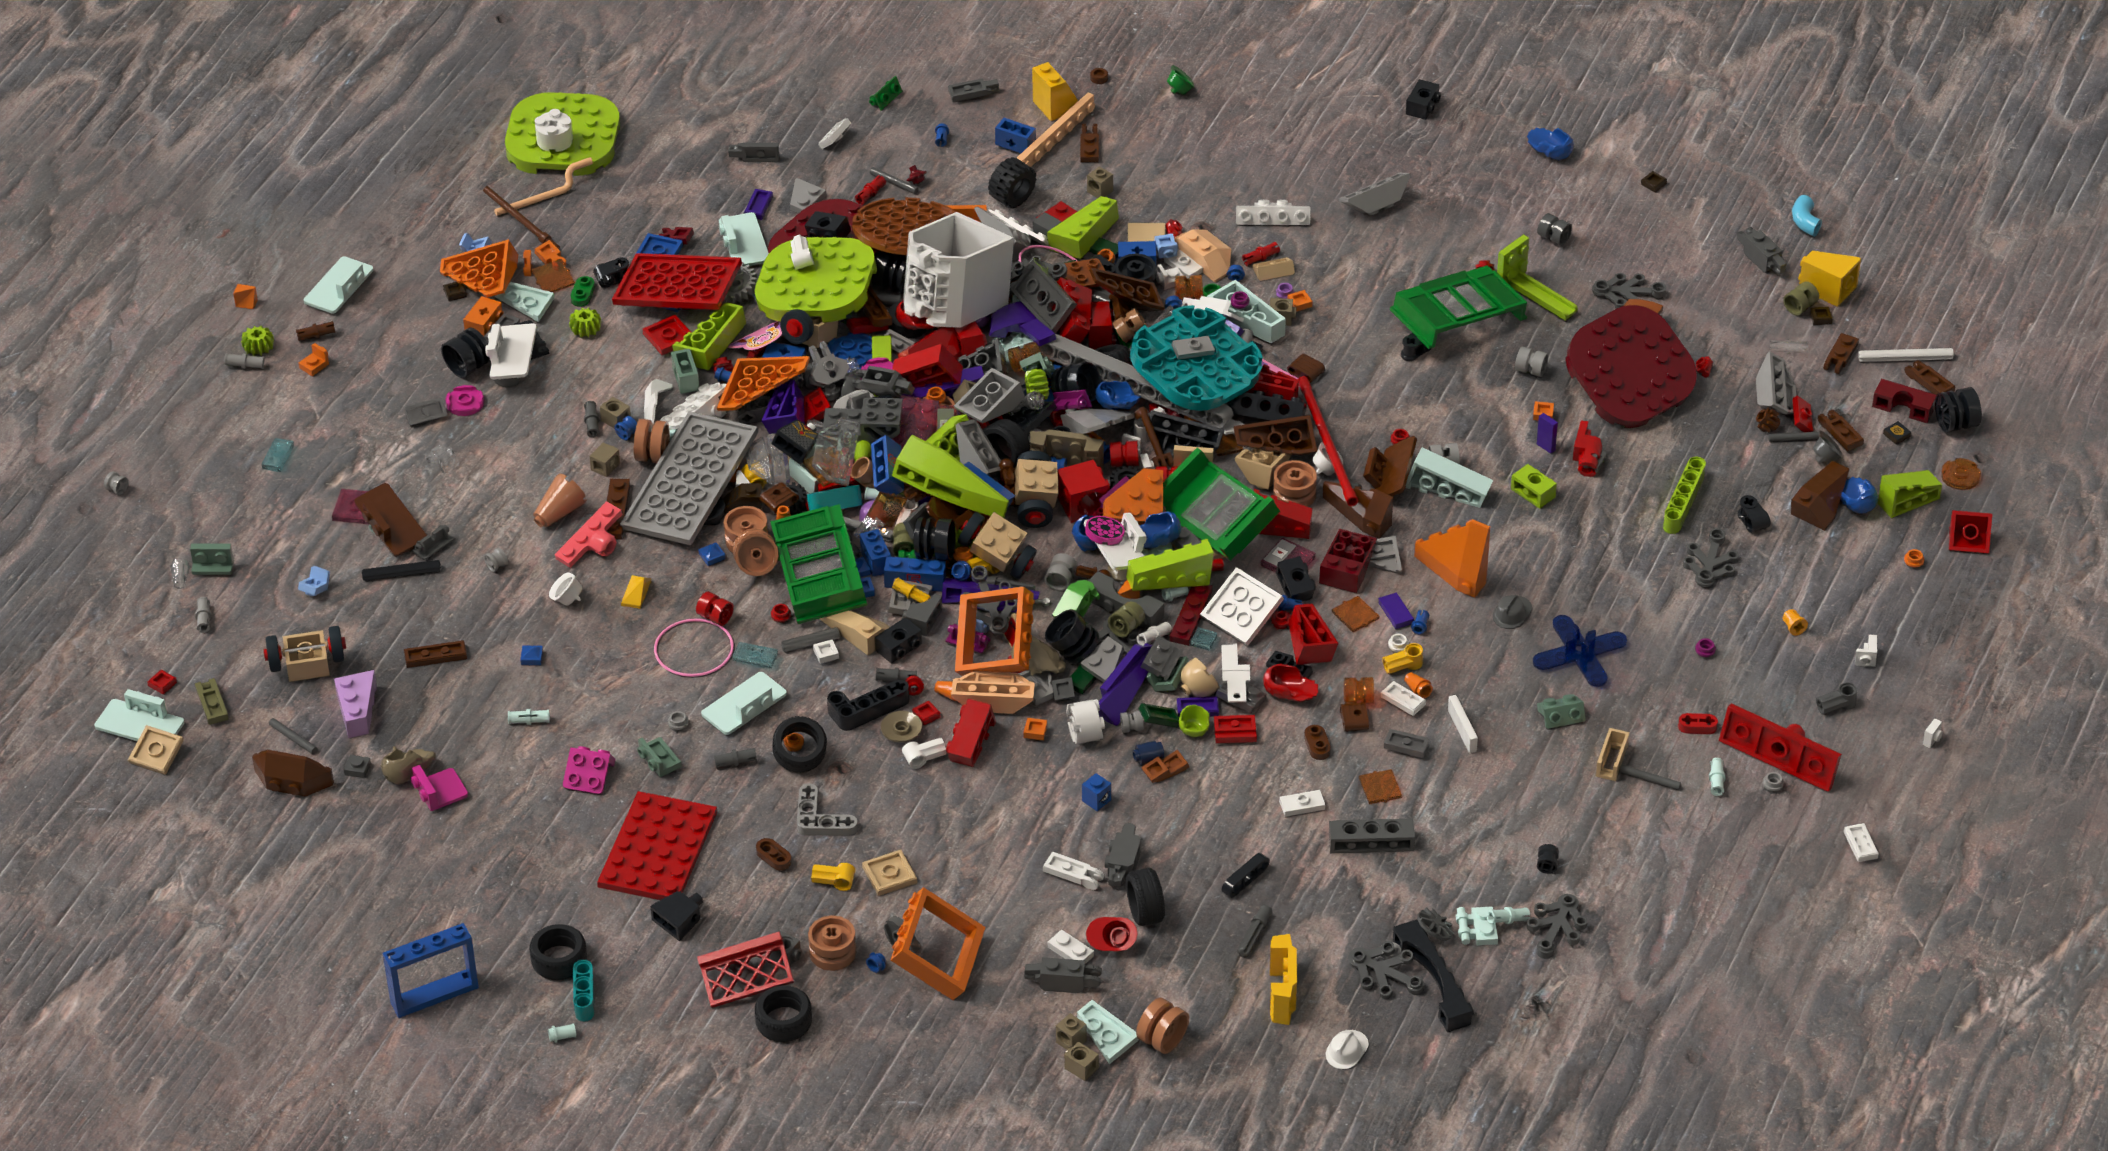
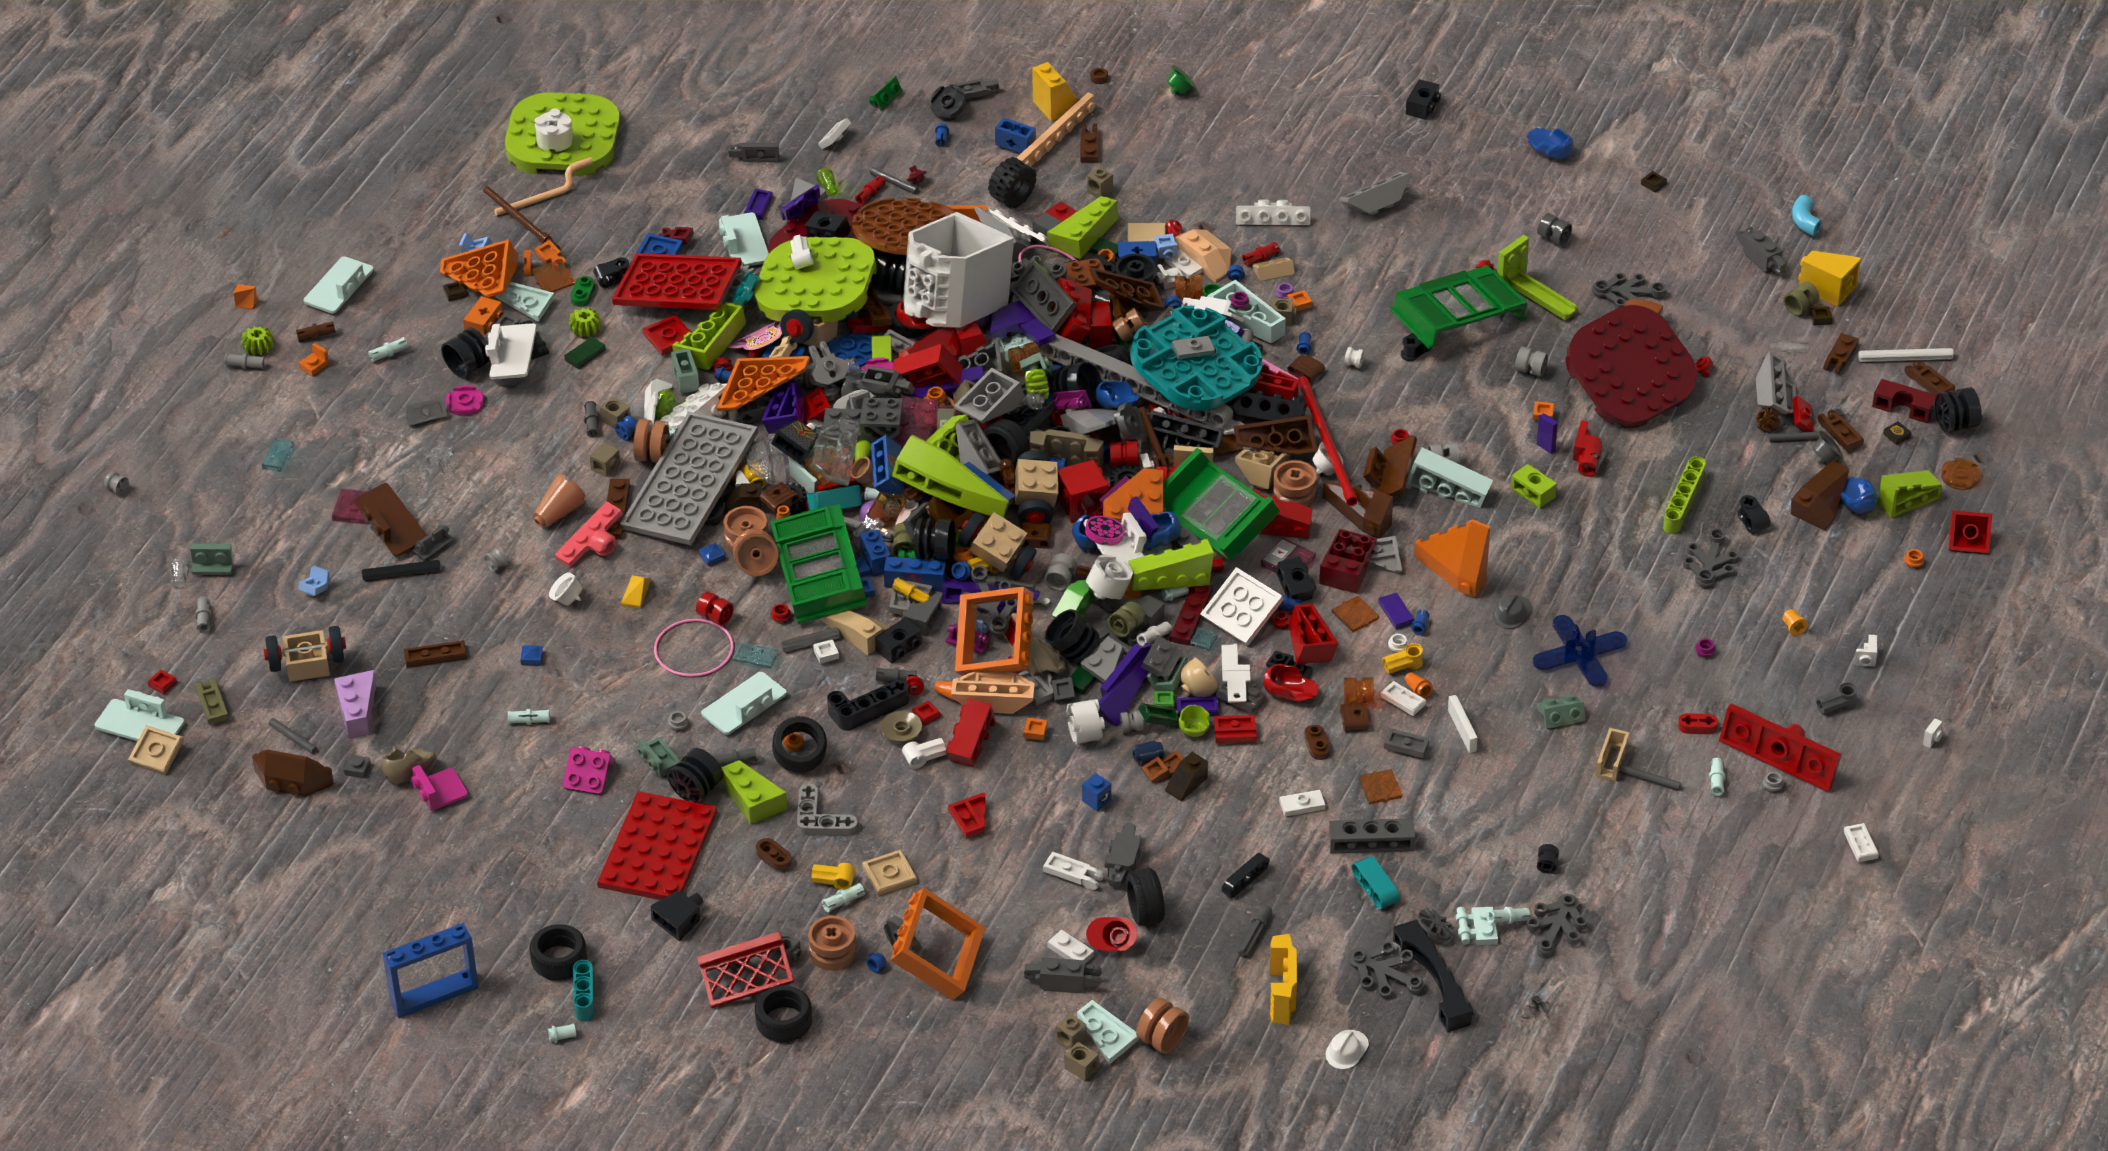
(388, 349): none -> light aqua pin
(585, 352): none -> dark green tile
(664, 403): none -> clear neon green cone
(695, 775): none -> black wheel
(743, 292): none -> teal plate
(752, 792): none -> lime wedge
(784, 349): none -> tan plate
(796, 207): none -> dark purple slope
(826, 180): none -> clear neon green cone
(843, 897): none -> light aqua pin
(954, 108): none -> black plate
(969, 814): none -> red wing
(1037, 534): none -> reddish brown piece
(1109, 577): none -> white brick
(1129, 422): none -> dark grey plate
(1143, 517): none -> dark purple tile
(1164, 698): none -> bright green tile
(1188, 776): none -> dark brown slope
(1304, 346): none -> blue pin
(1354, 357): none -> white wheel
(1375, 882): none -> teal beam

